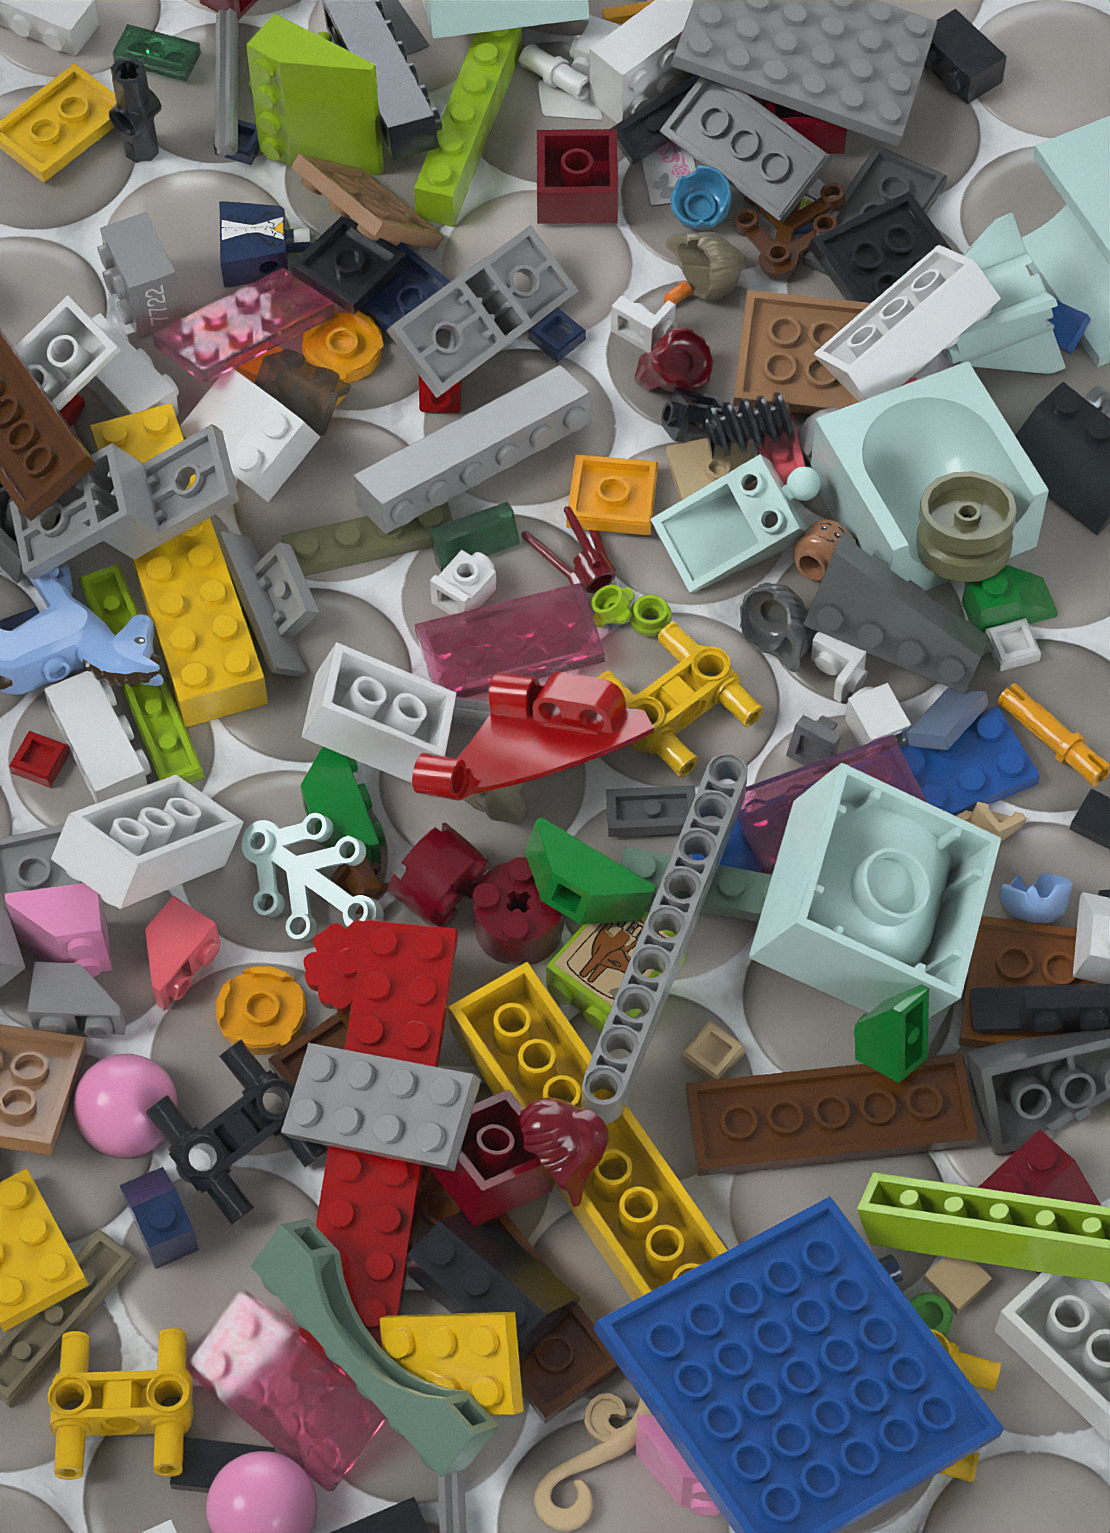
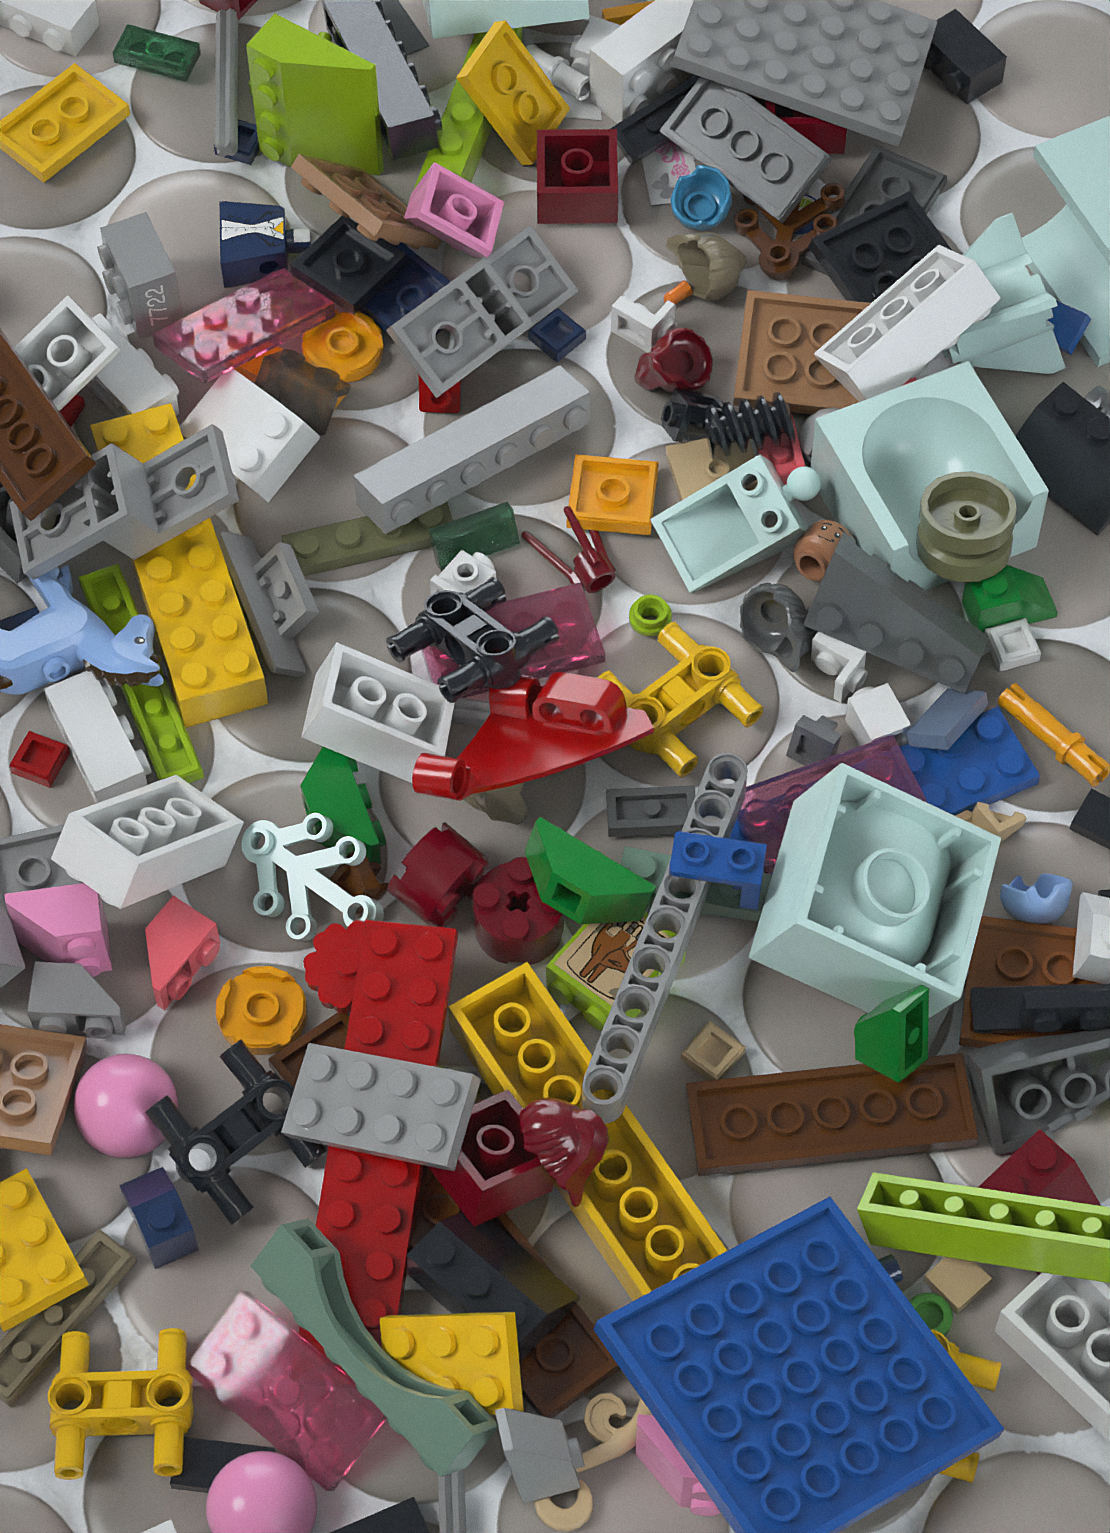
(135, 109): black piece -> none
(455, 211): none -> bright pink slope
(472, 639): none -> black piece
(512, 91): none -> yellow plate
(539, 1454): none -> light grey slope
(612, 605): lime plate -> none
(722, 862): none -> blue bracket

